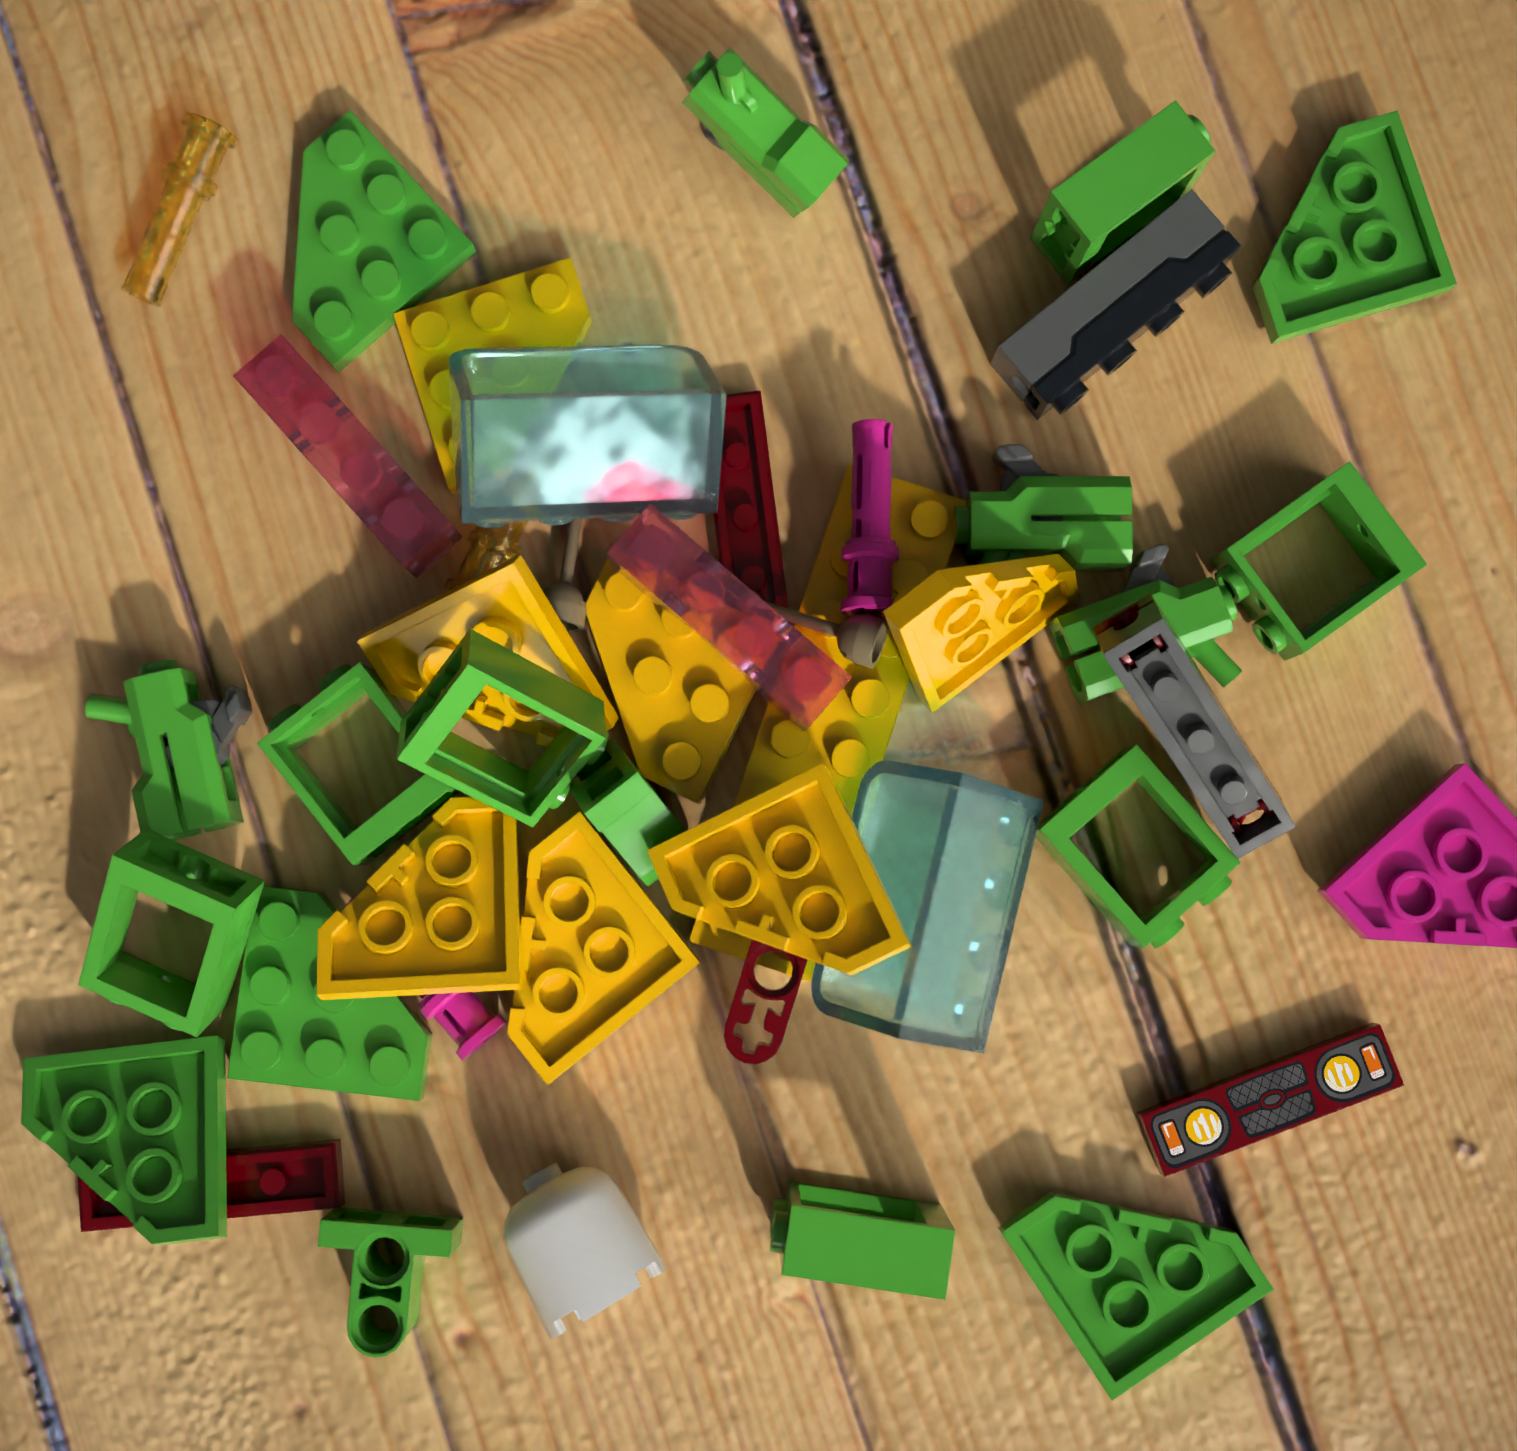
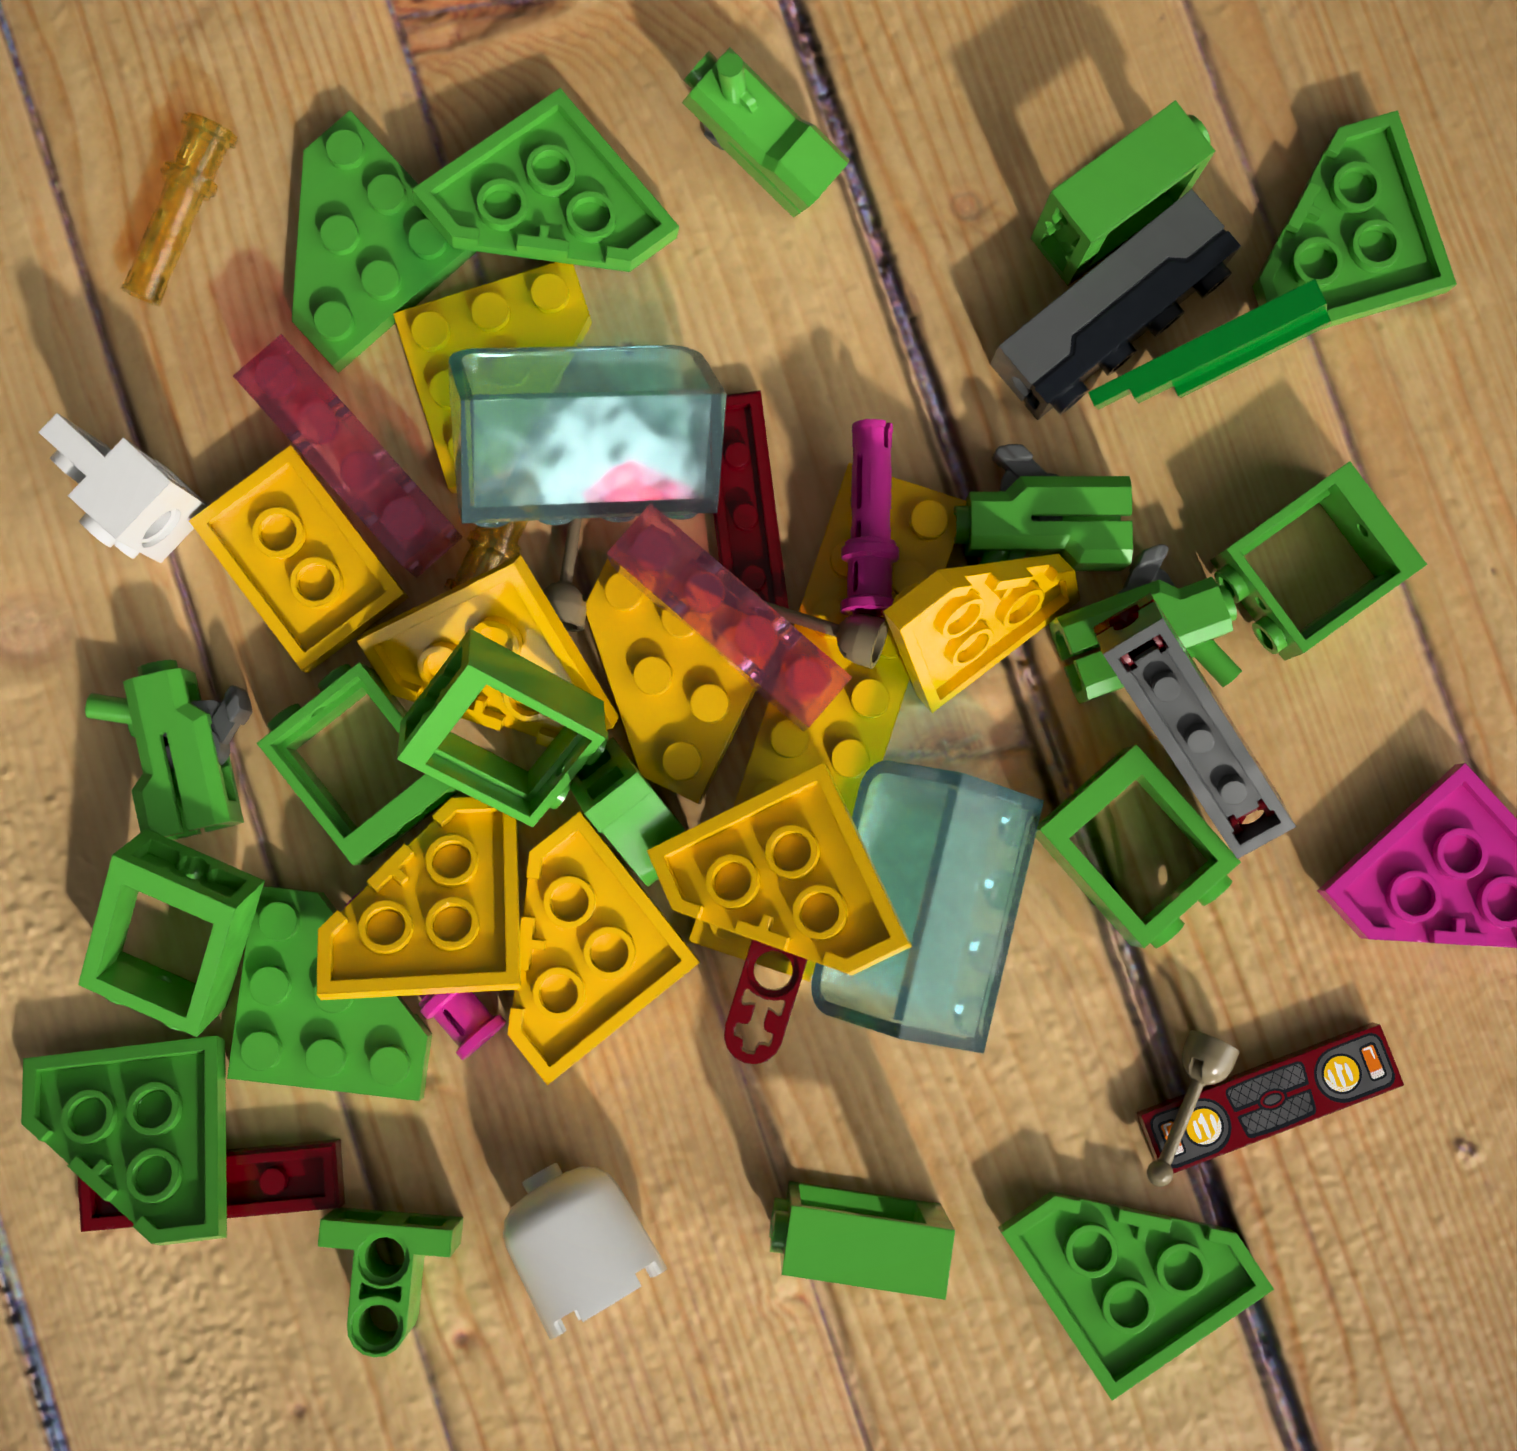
(123, 492): none -> white brick
(298, 559): none -> yellow plate
(547, 194): none -> bright green plate
(1206, 1063): none -> dark tan hinge
(1223, 348): none -> green piece

